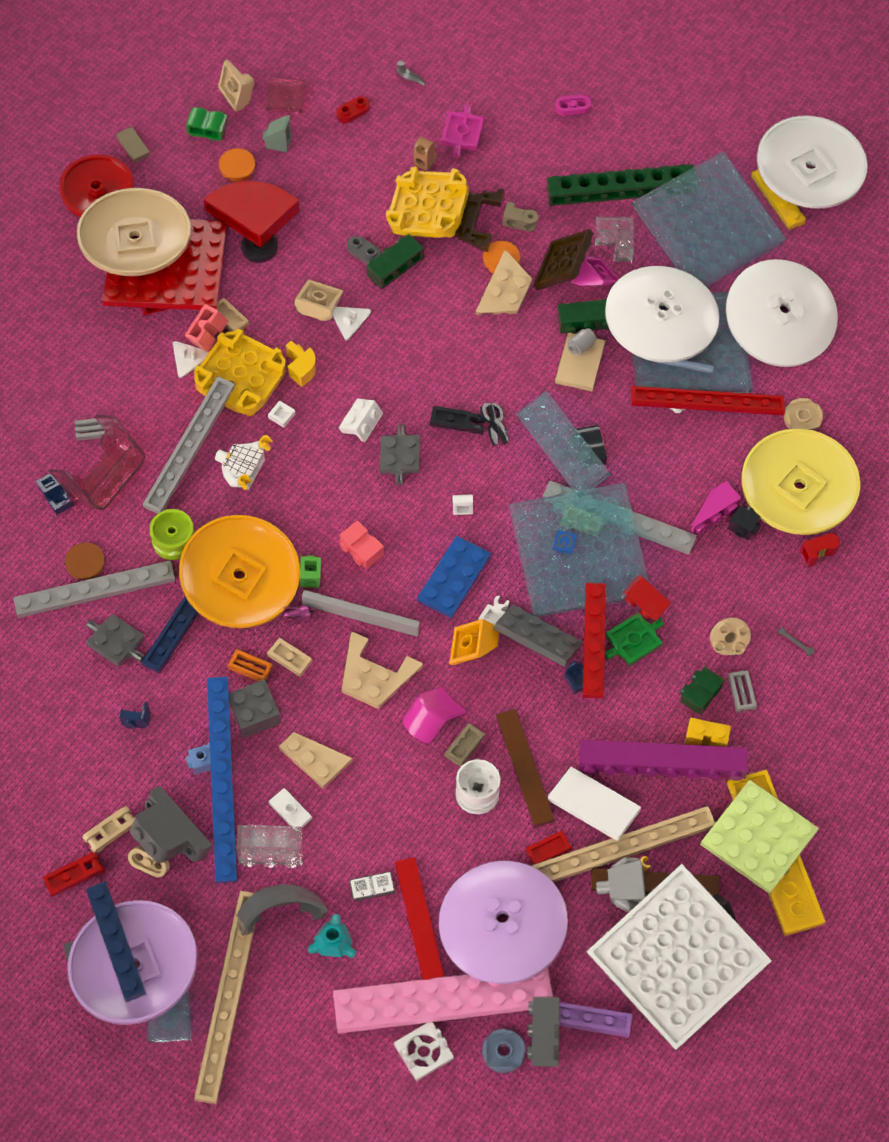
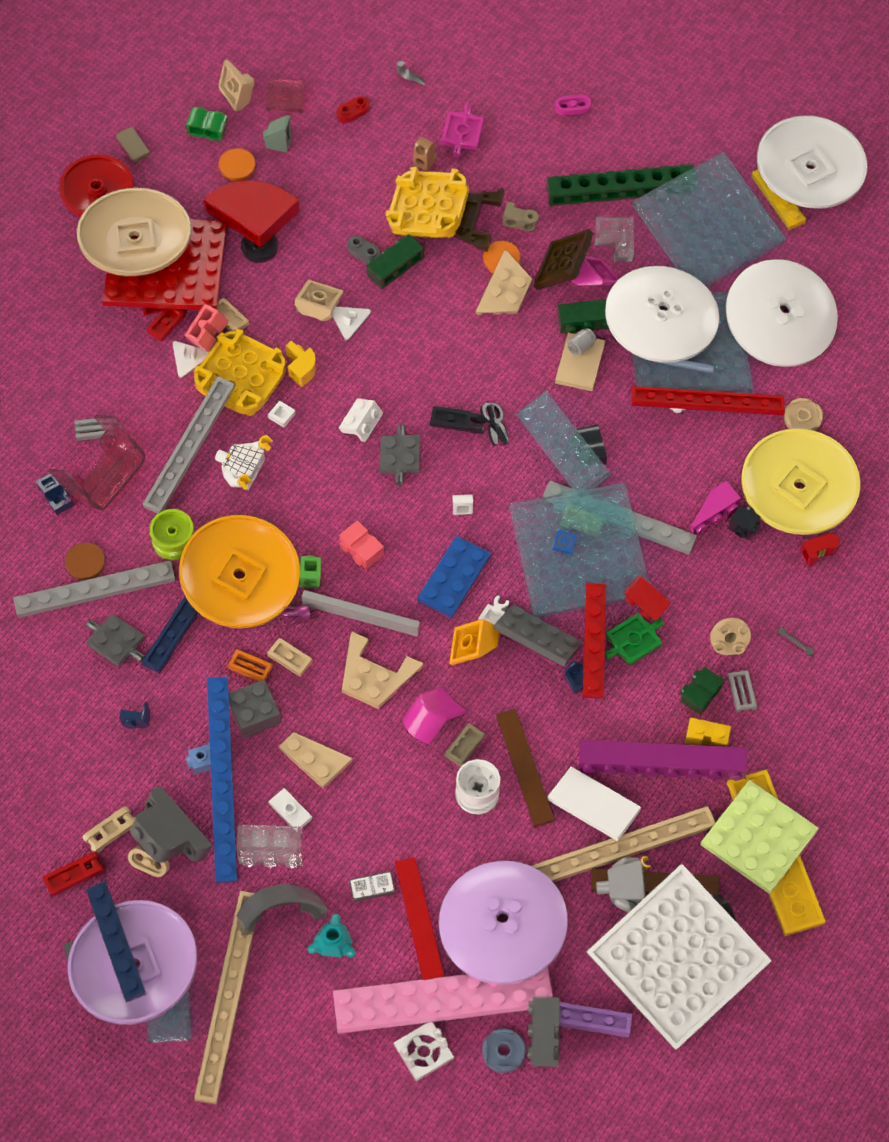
(165, 323): none -> red plate
(548, 848): red tile -> none

